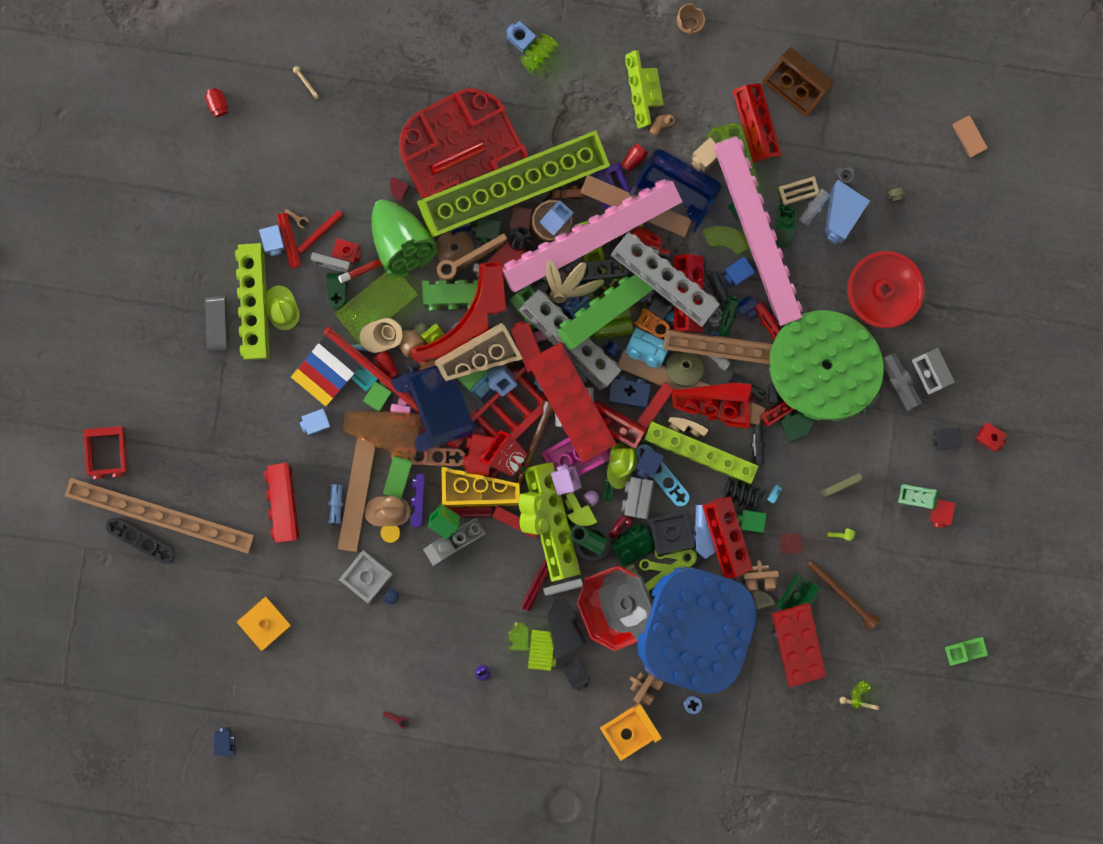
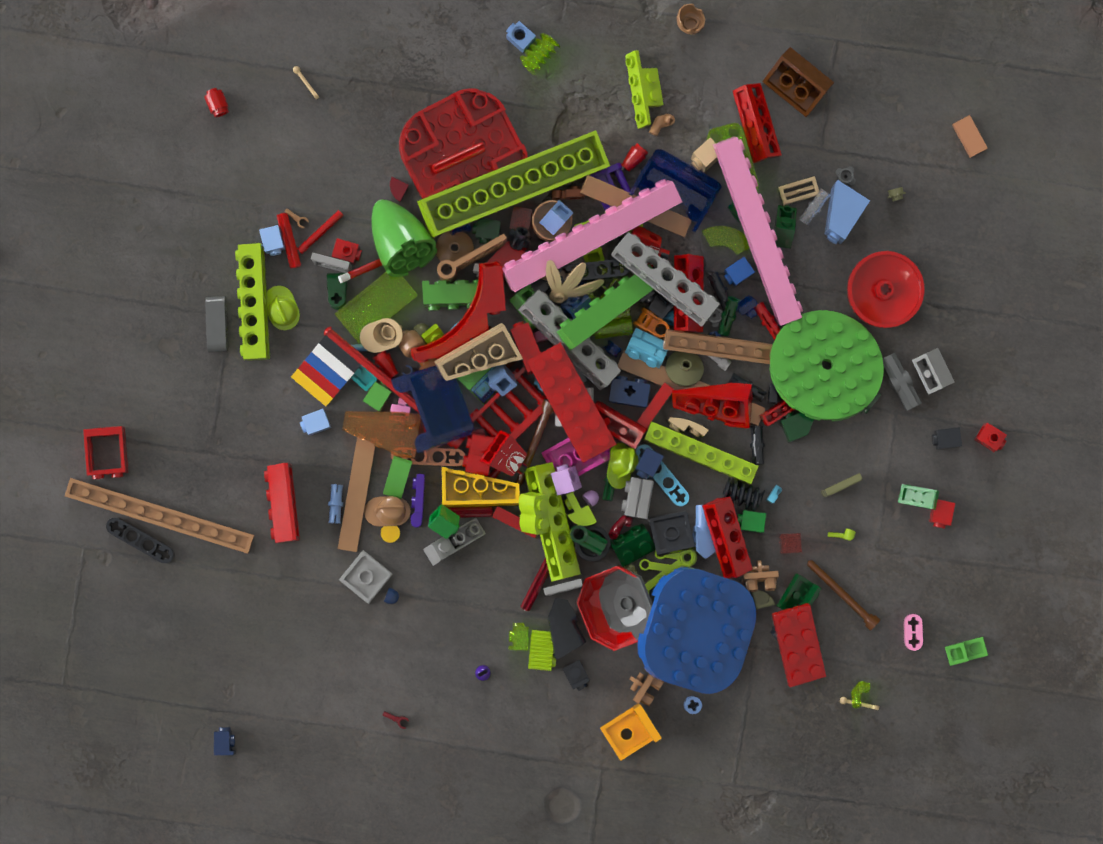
(263, 623): light orange plate -> none
(918, 630): none -> bright pink beam

